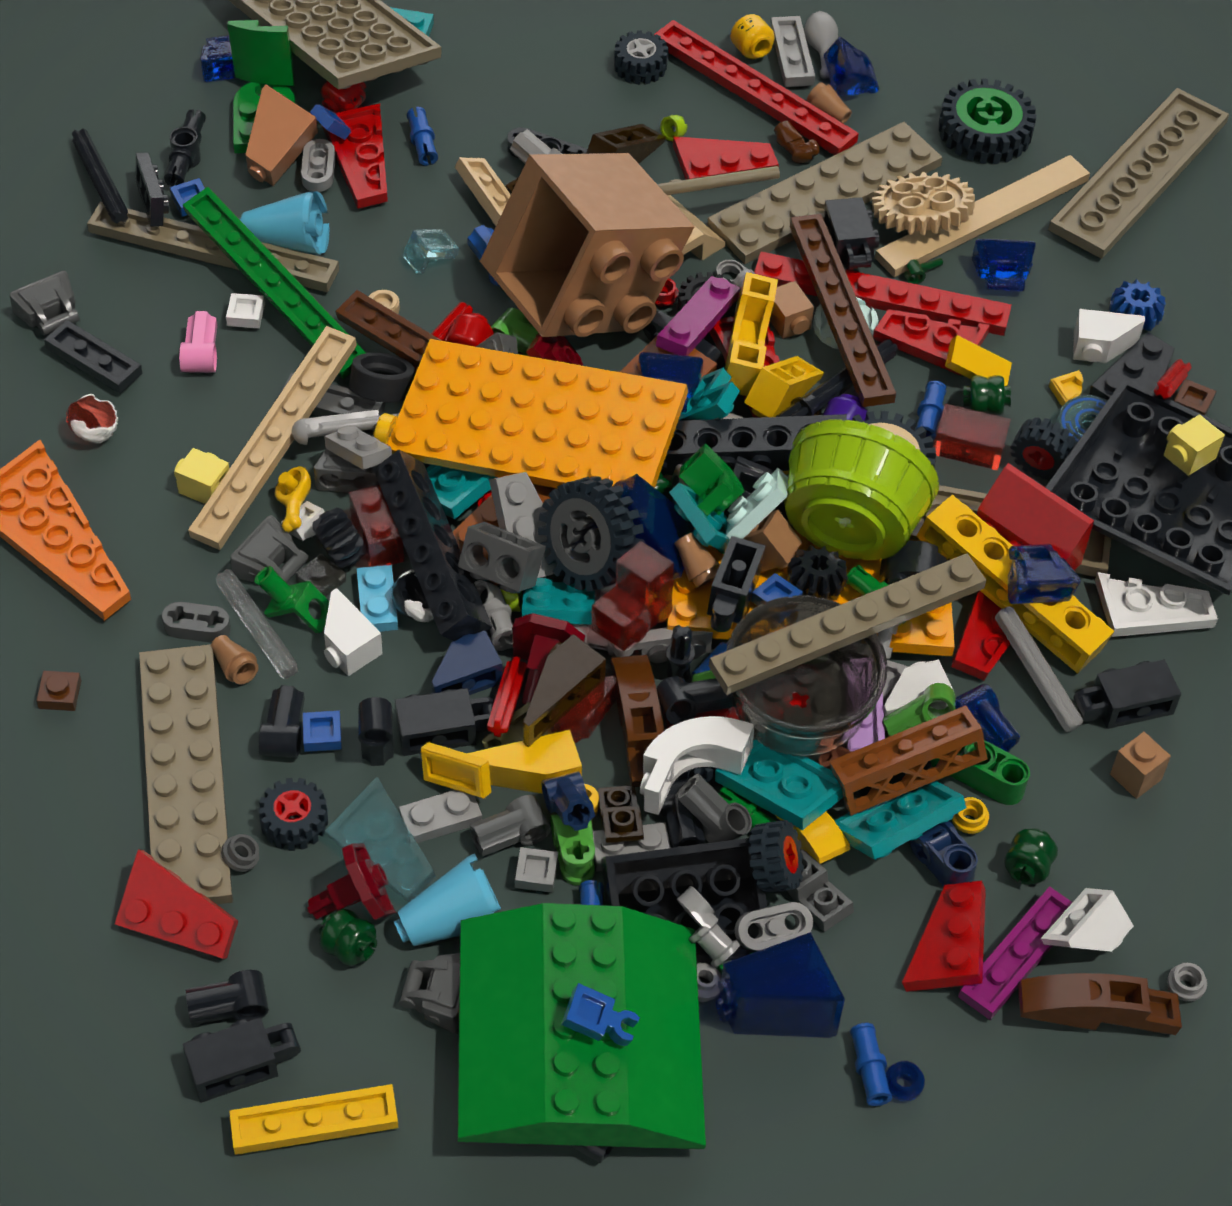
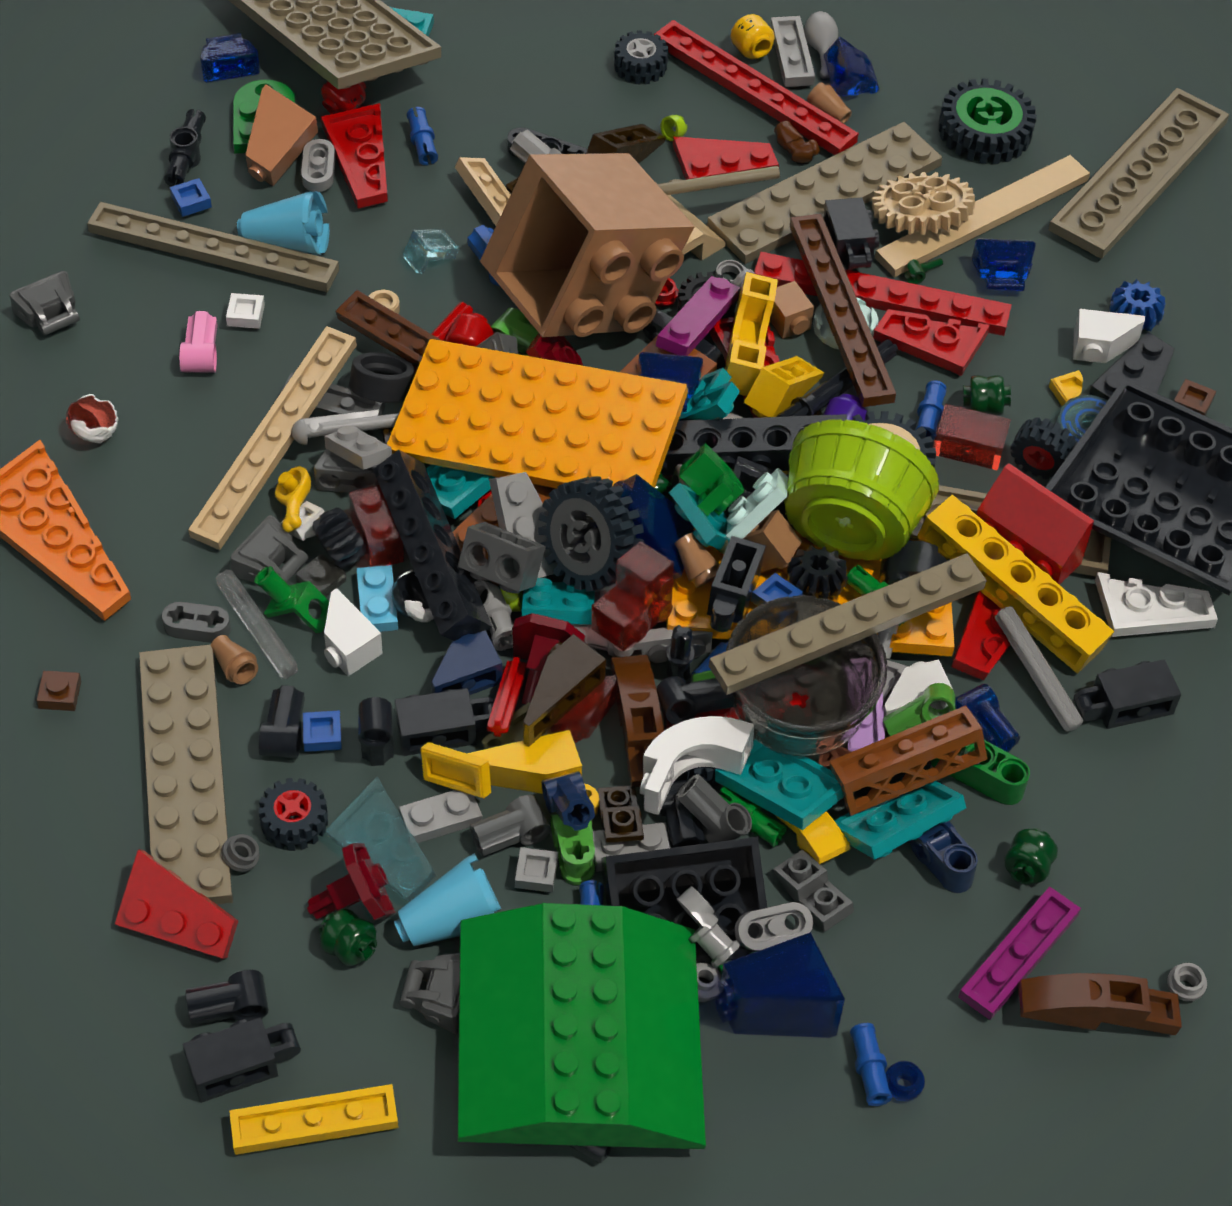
(93, 356): black plate -> none
(100, 176): black axle -> none
(151, 190): black plate -> none
(199, 474): light yellow brick -> none
(261, 53): green slope -> none
(263, 269): green plate -> none
(330, 121): blue tile -> none
(385, 427): yellow tile -> none
(592, 1015): blue plate -> none
(776, 856): black wheel -> none
(952, 941): red wing -> none
(973, 360): yellow tile -> none
(976, 809): yellow plate -> none
(1039, 575): clear blue piece -> none
(1091, 922): white slope -> none
(1140, 765): medium nougat brick -> none
(1172, 379): red axle -> none
(1193, 444): light yellow brick -> none

